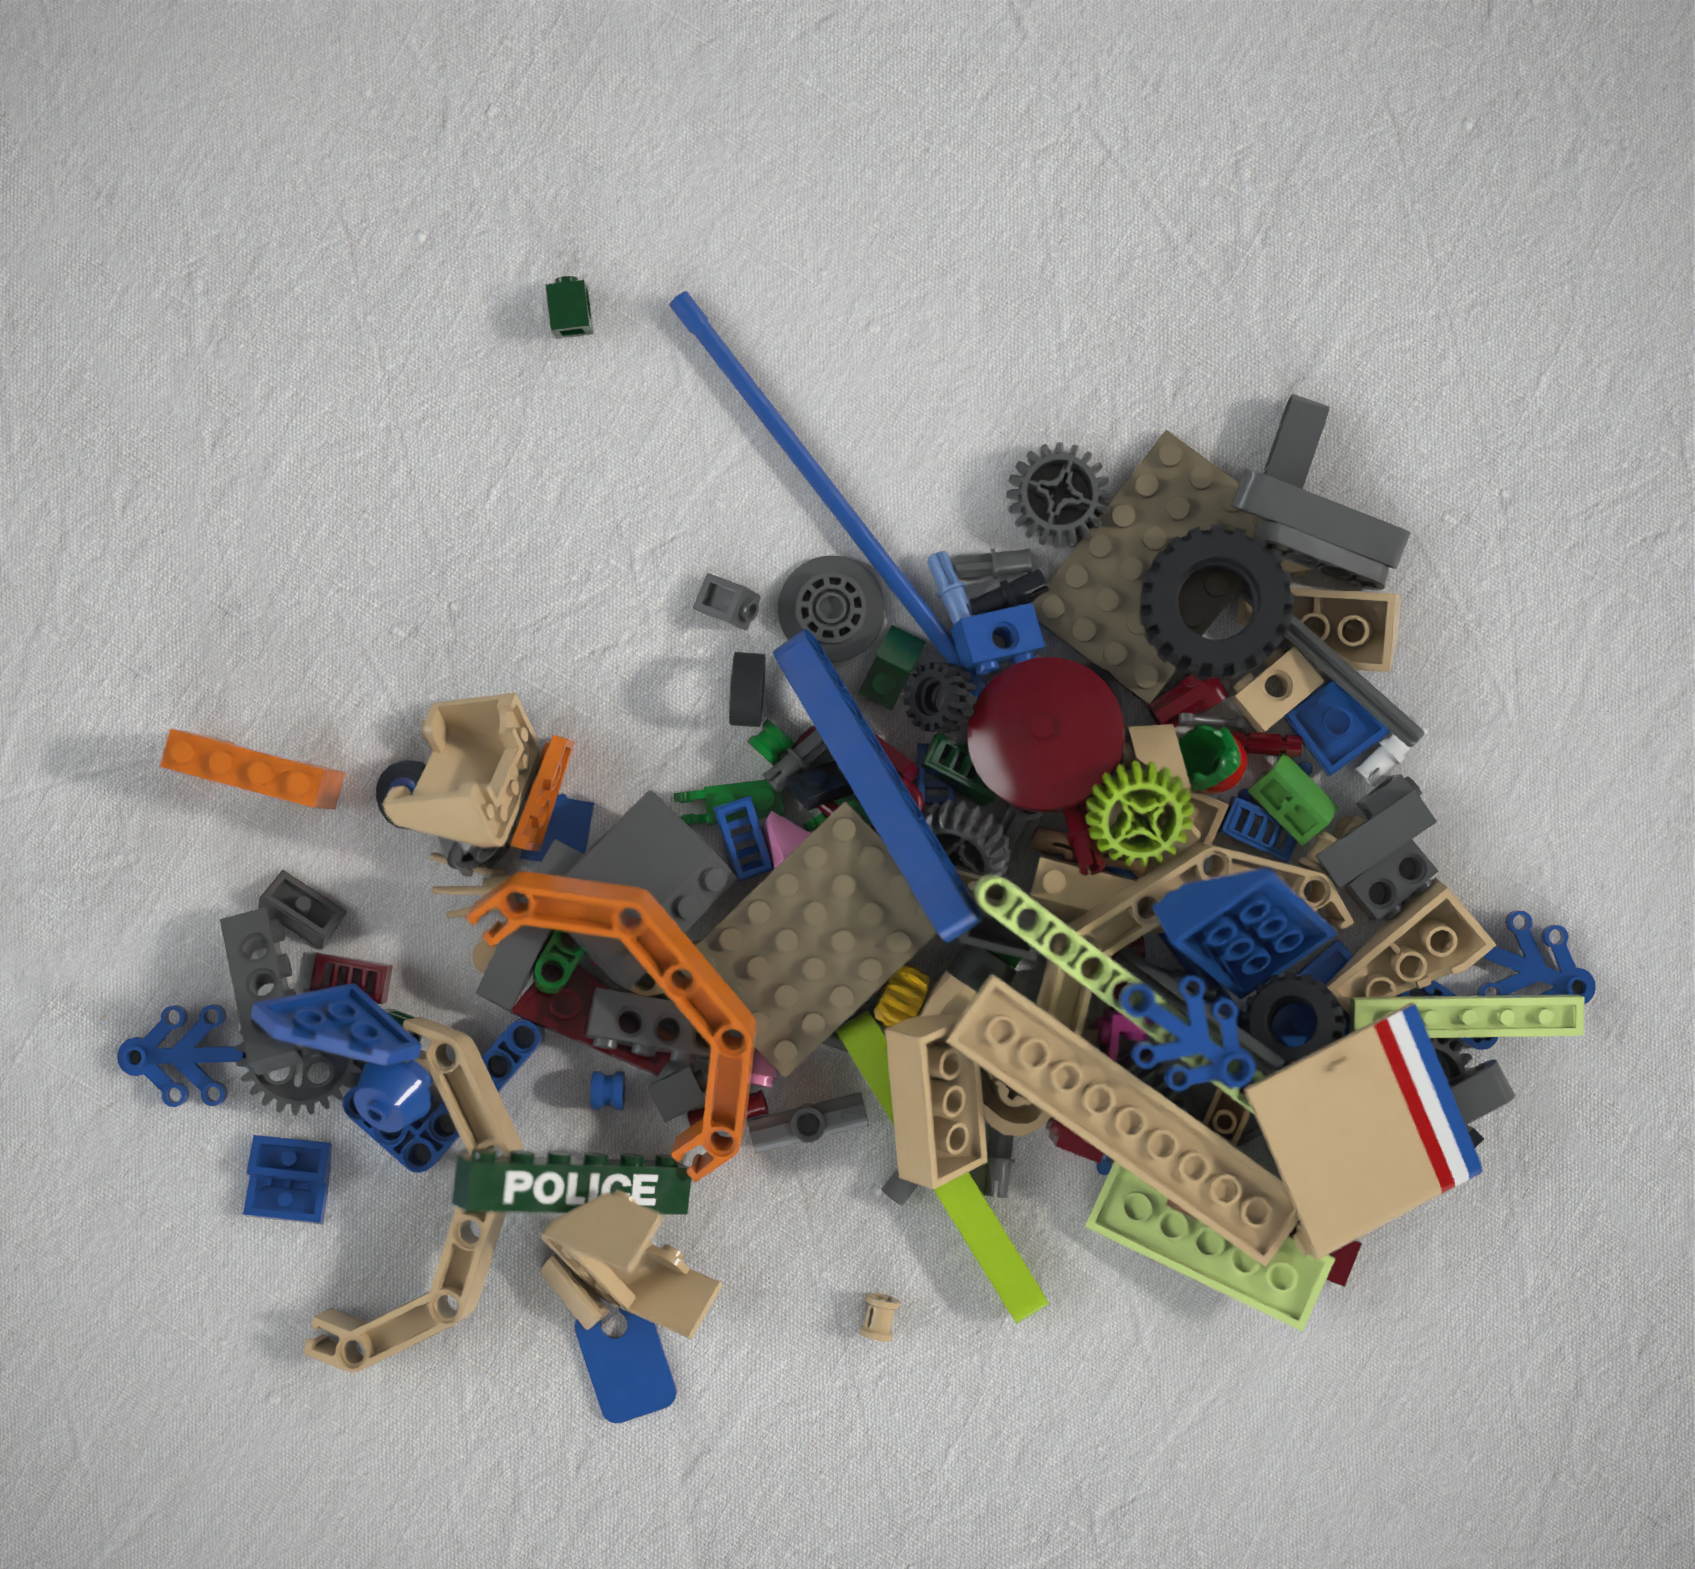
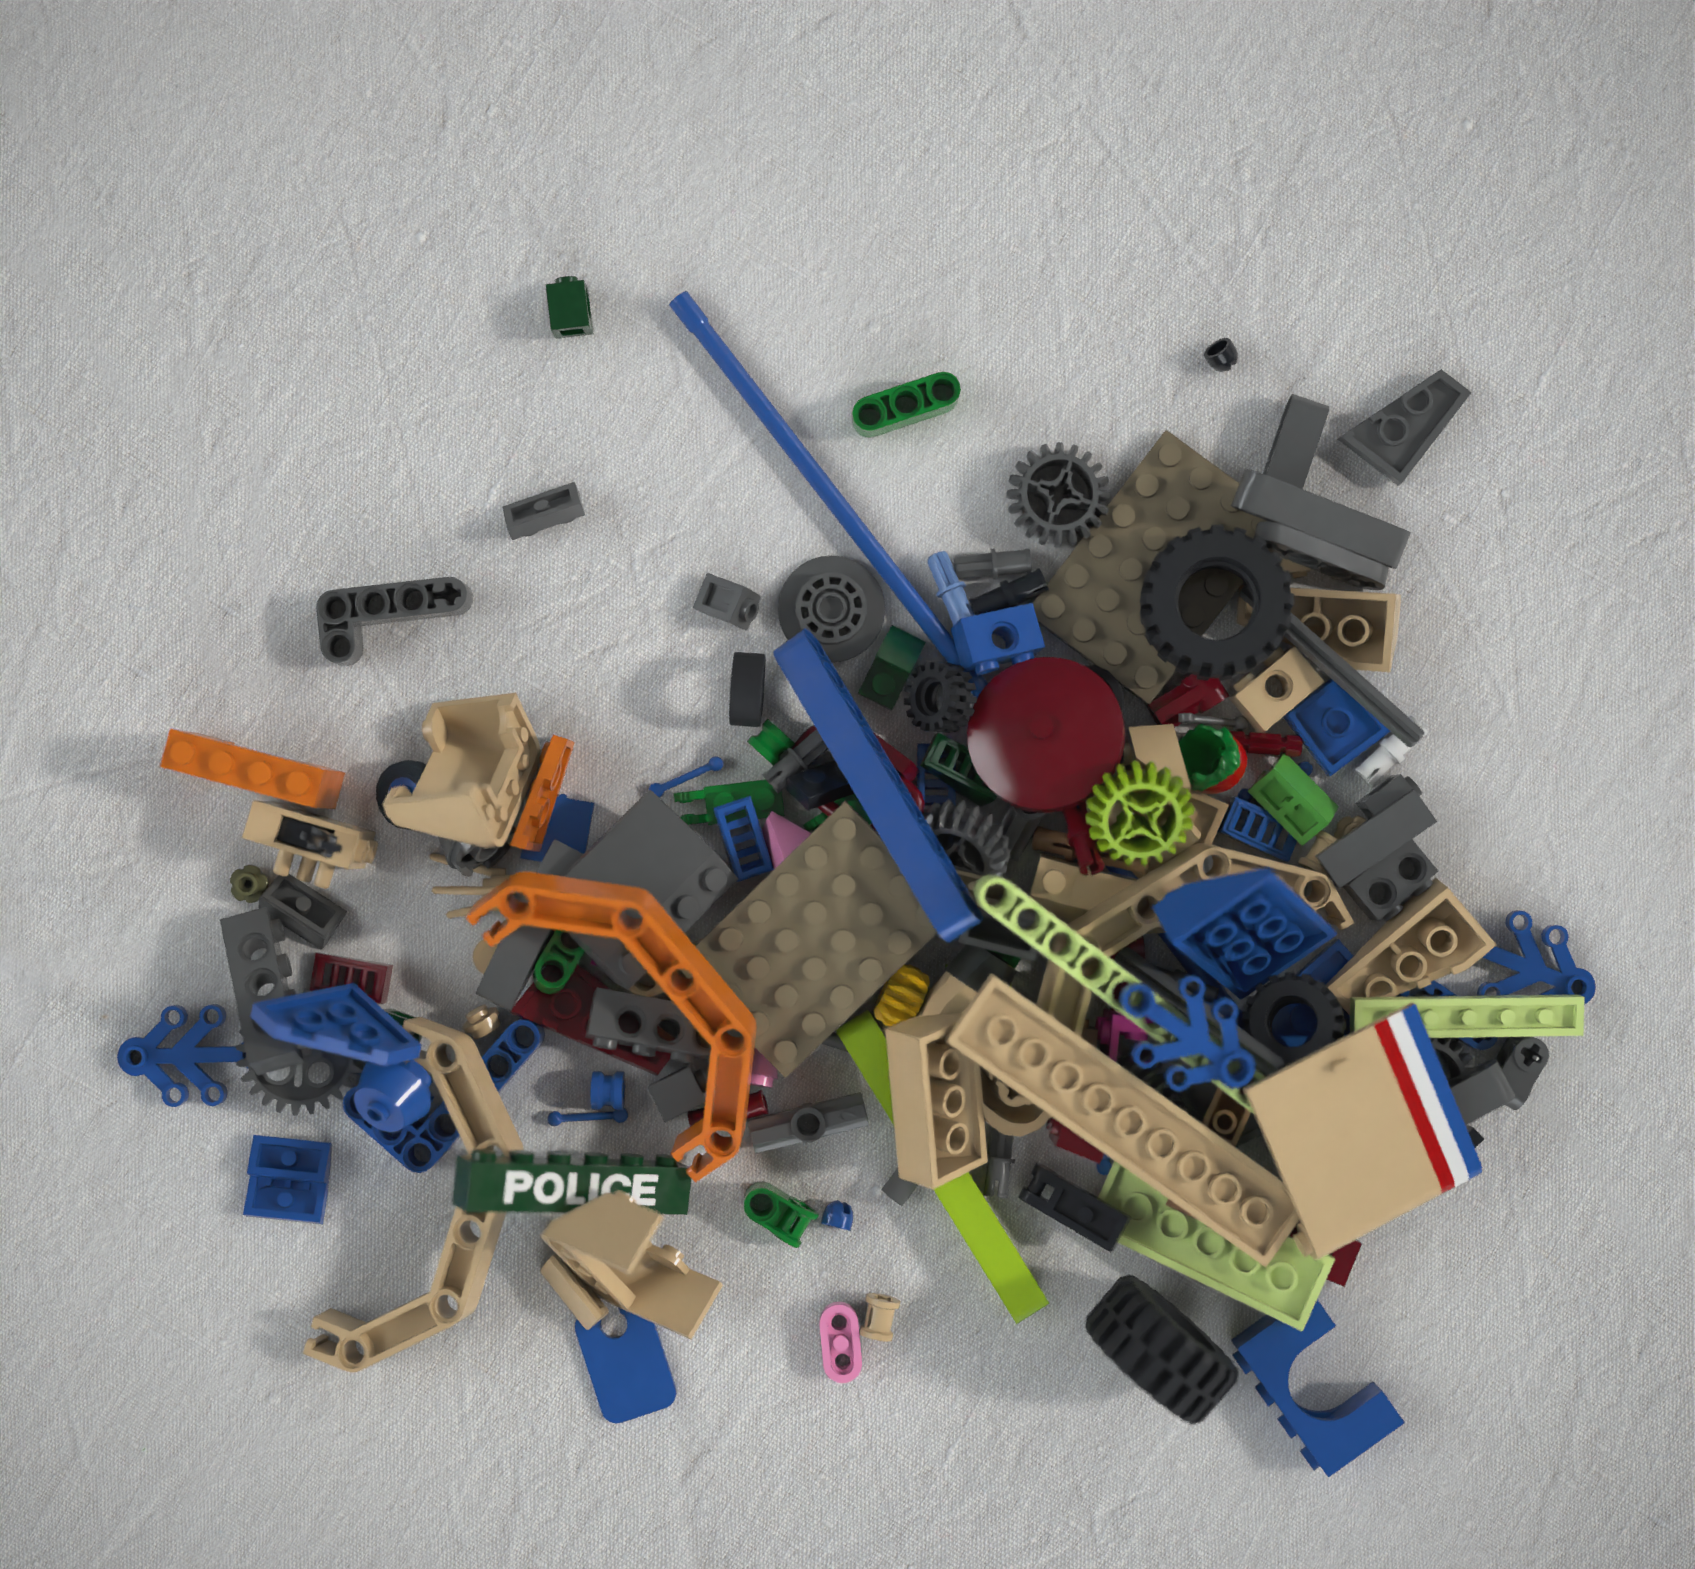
(257, 878): none -> olive plate
(311, 837): none -> tan piece
(394, 611): none -> dark grey beam
(481, 1021): none -> tan plate
(543, 511): none -> dark grey plate
(555, 1118): none -> blue hinge
(715, 764): none -> blue hinge
(780, 1214): none -> green piece
(838, 1215): none -> blue hinge
(840, 1341): none -> bright pink plate
(919, 390): none -> green beam
(1075, 1208): none -> black plate
(1161, 1349): none -> black tyre
(1221, 355): none -> black hinge
(1331, 1435): none -> blue arch
(1407, 427): none -> dark grey wing
(1520, 1070): none -> dark grey piece

